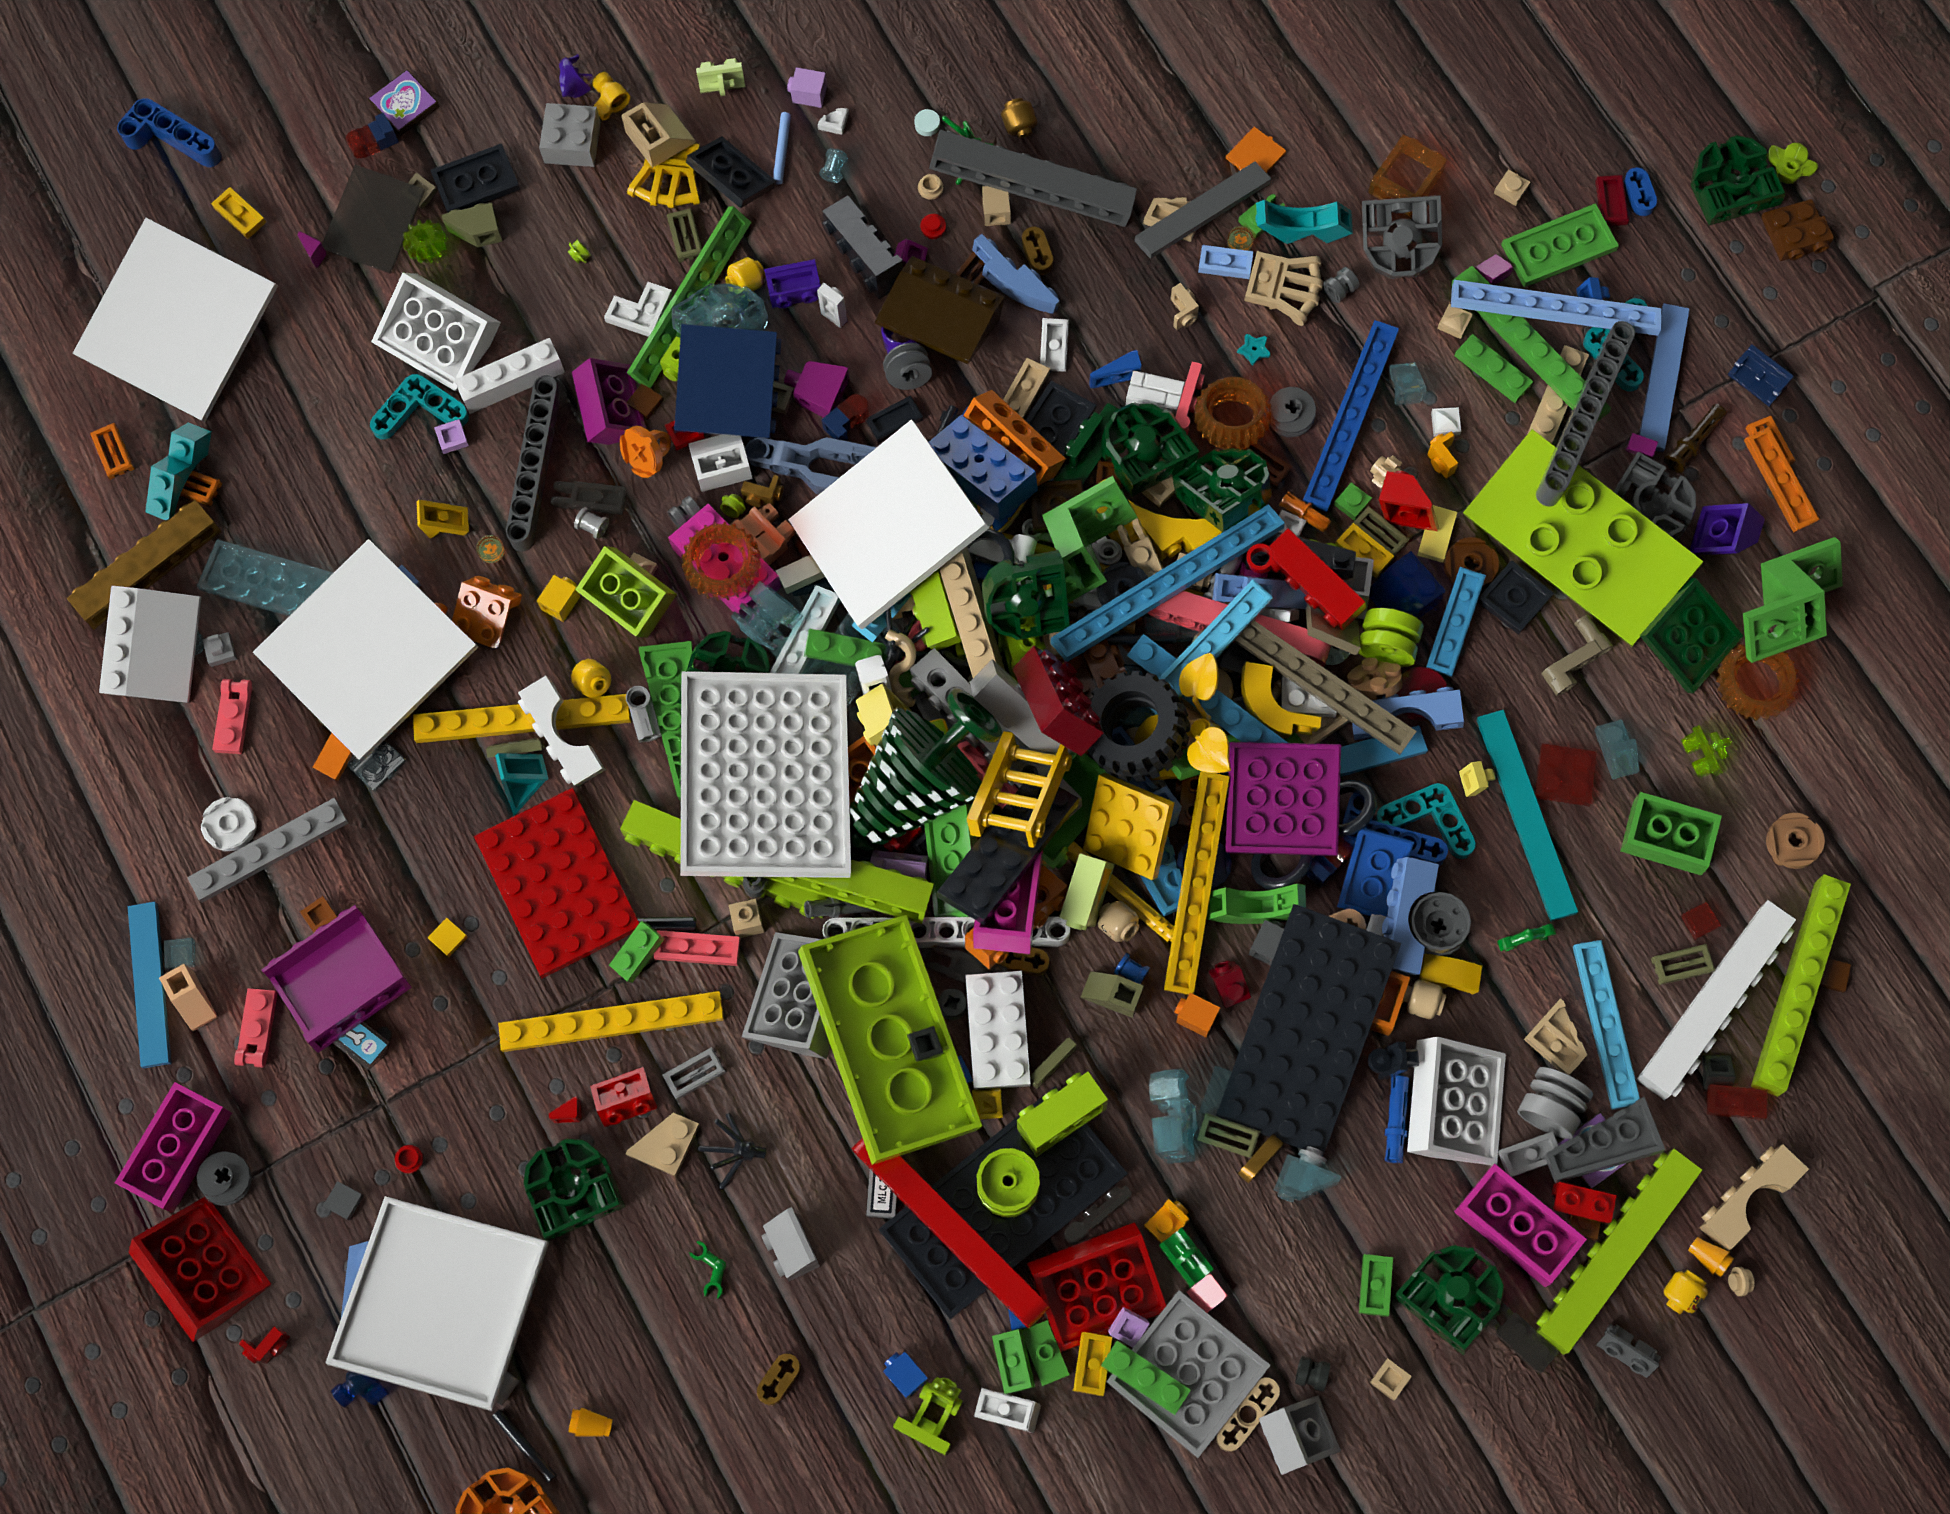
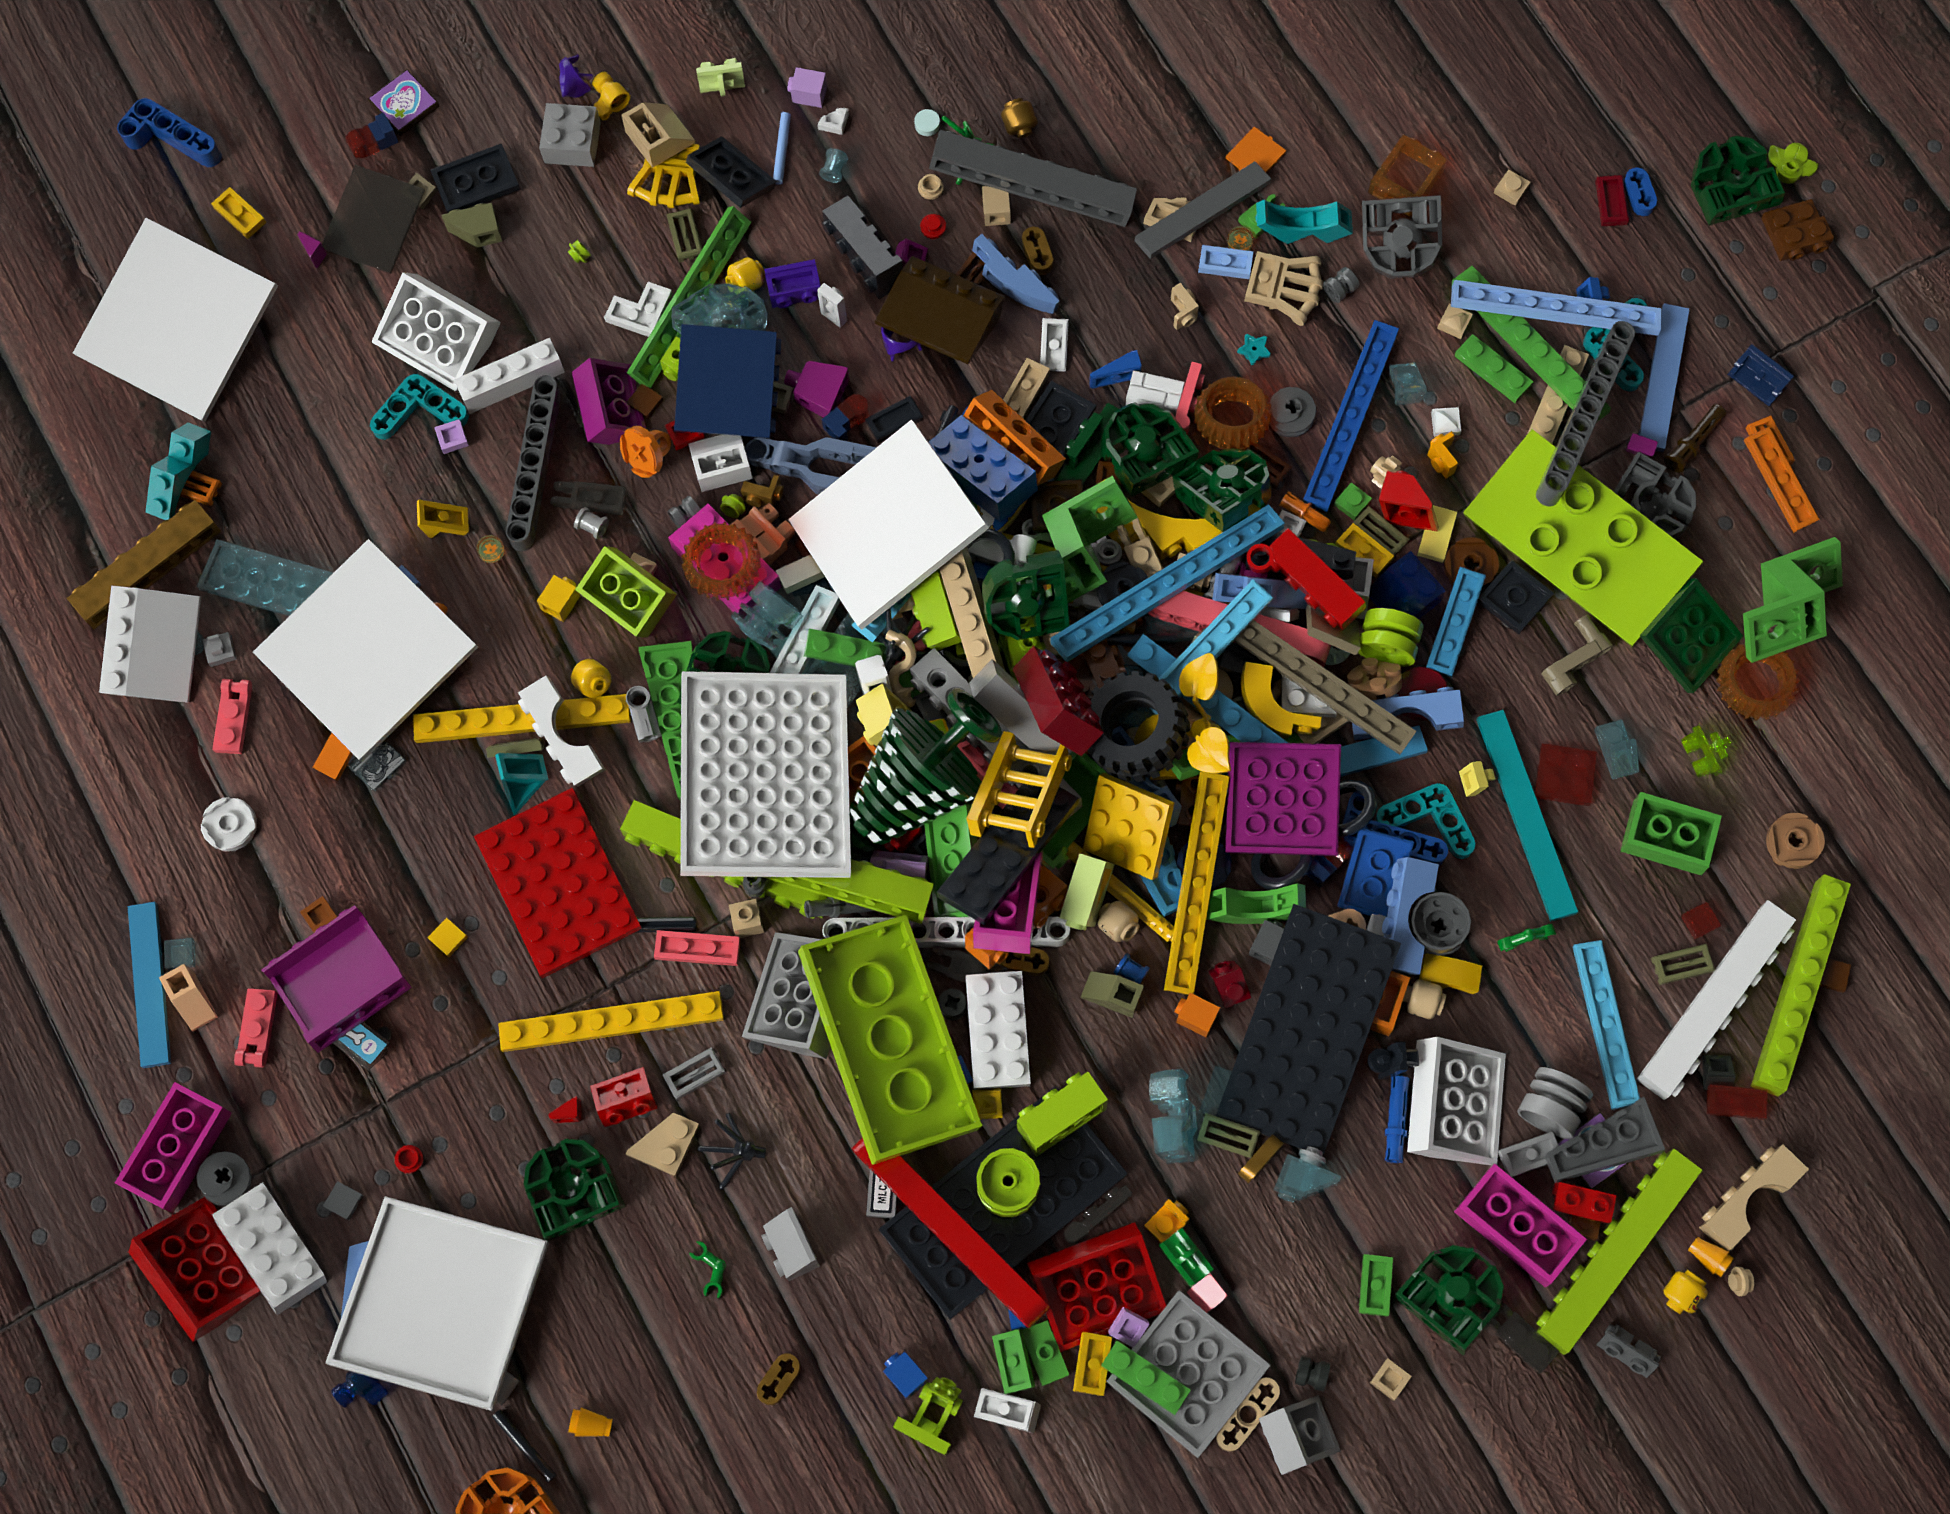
(120, 468): orange tile -> none
(267, 850): light grey plate -> none
(269, 1248): none -> white brick
(270, 1346): red bracket -> none
(424, 241): clear neon green gear -> none
(484, 610): orange bracket -> none
(636, 951): bright green plate -> none
(907, 366): dark grey piece -> none
(925, 1044): pearl dark grey slope -> none
(1052, 1063): olive tile -> none
(1495, 269): magenta slope -> none
(1557, 1039): tan wing -> none
(1559, 245): bright green plate -> none
(1726, 529): dark purple slope -> none

